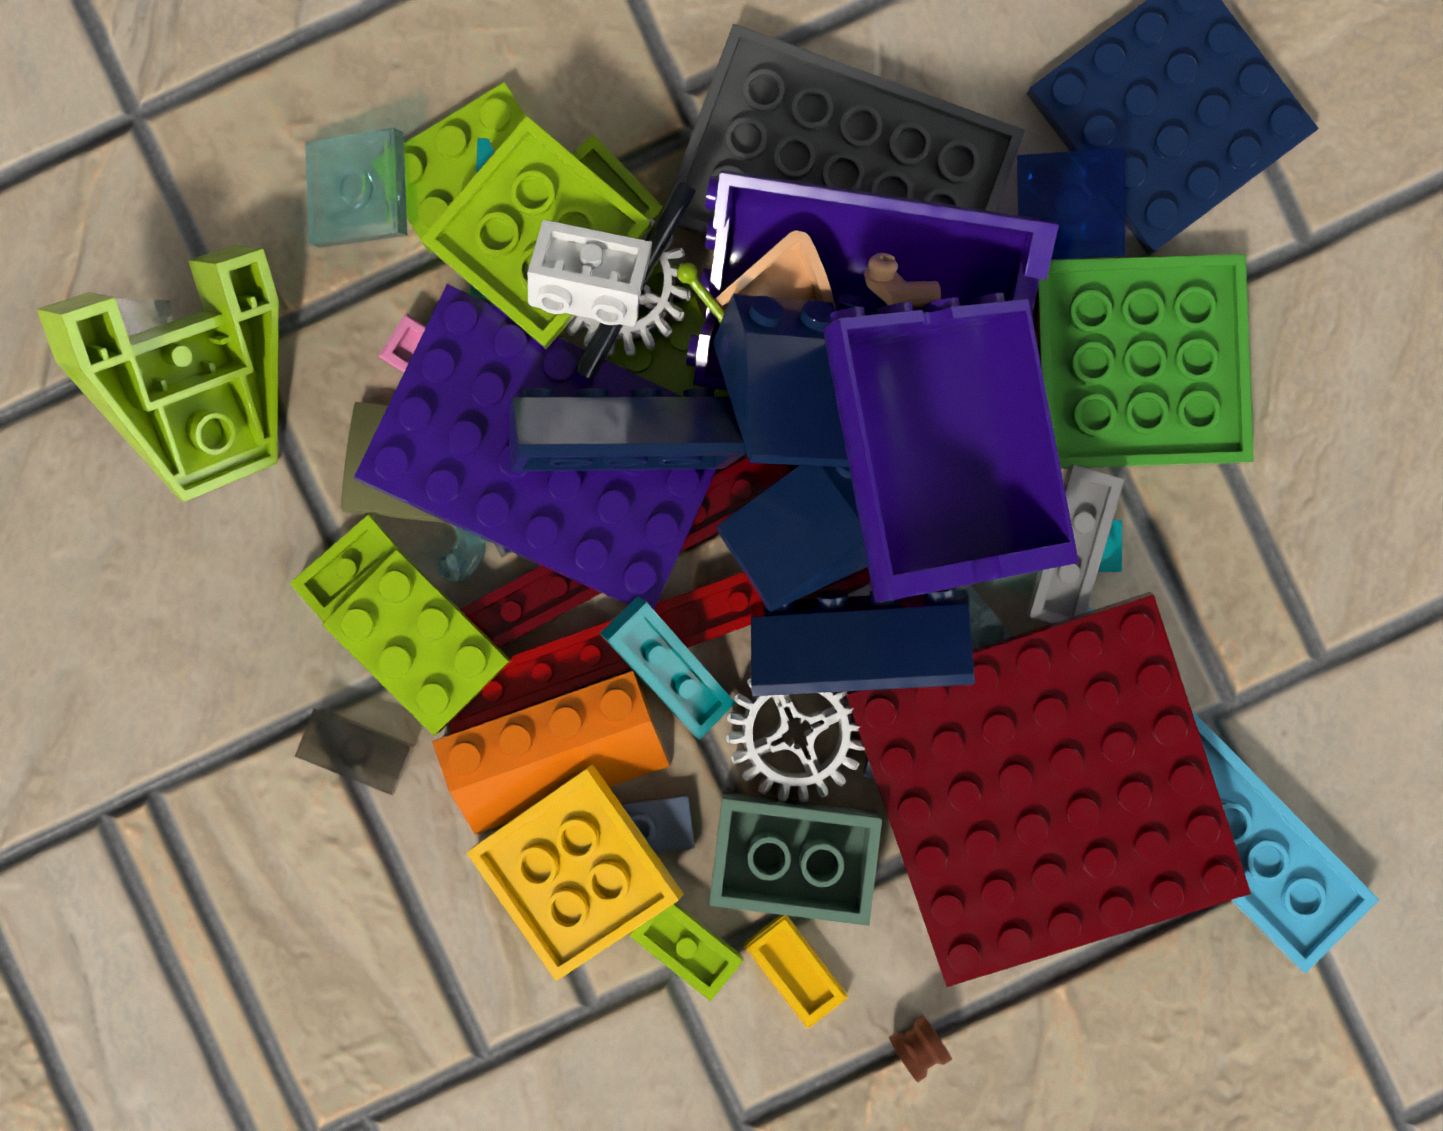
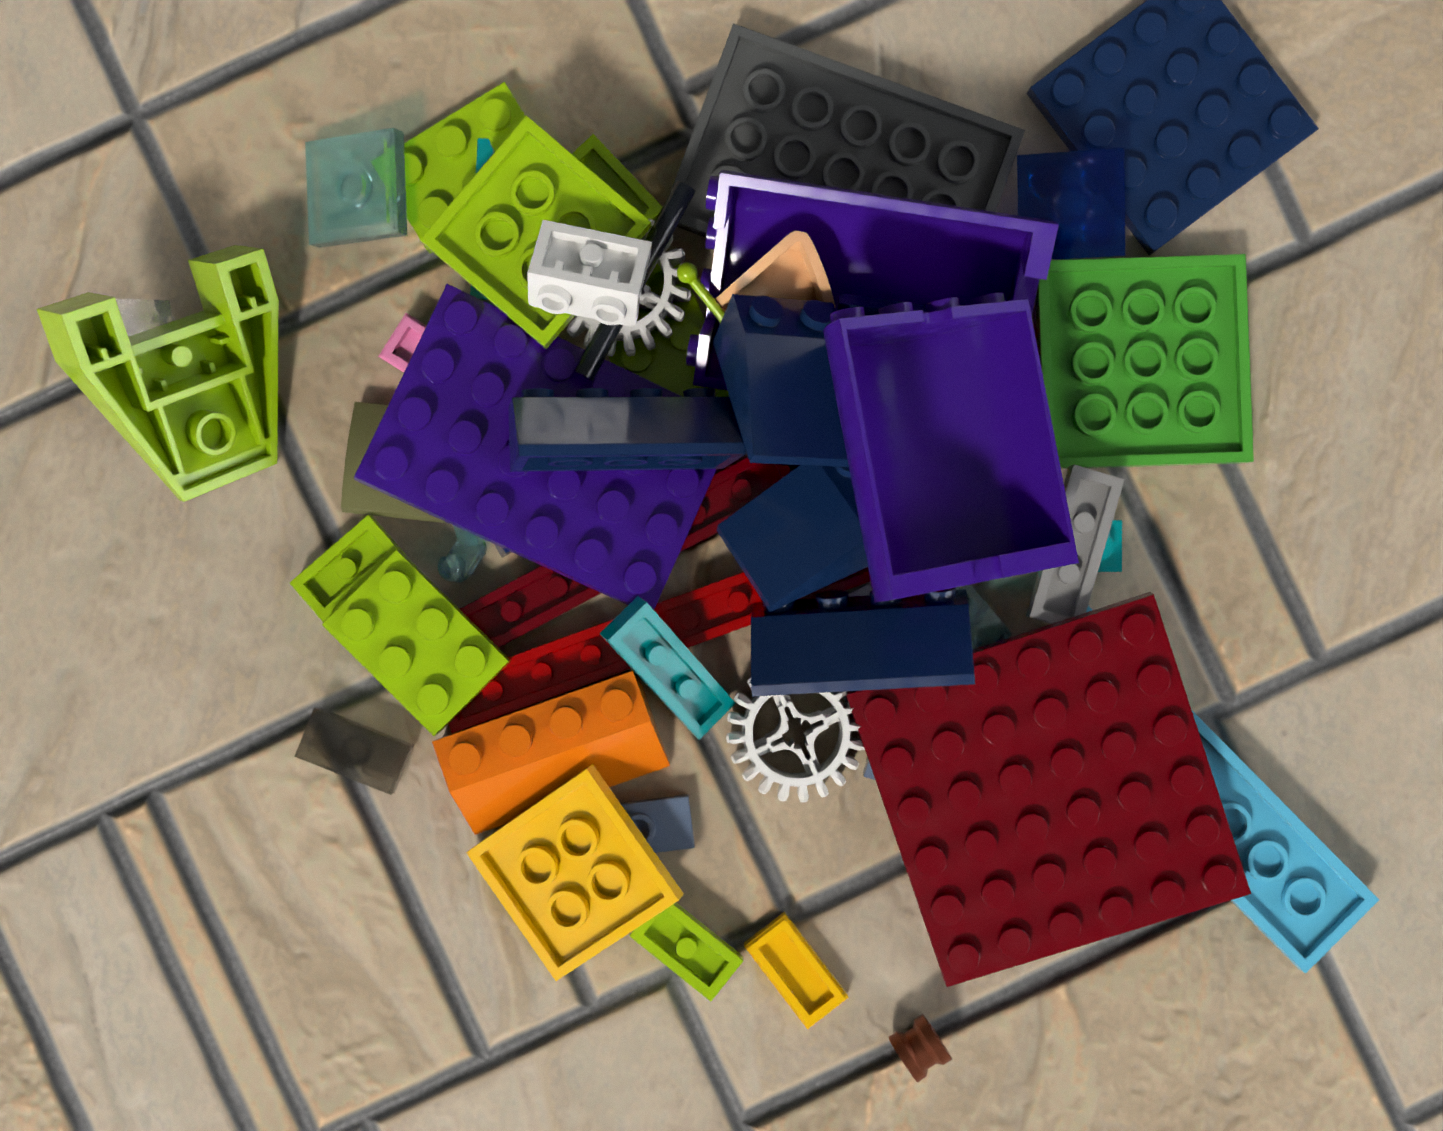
(795, 858): sand green brick -> none
(892, 288): light nougat arm -> none

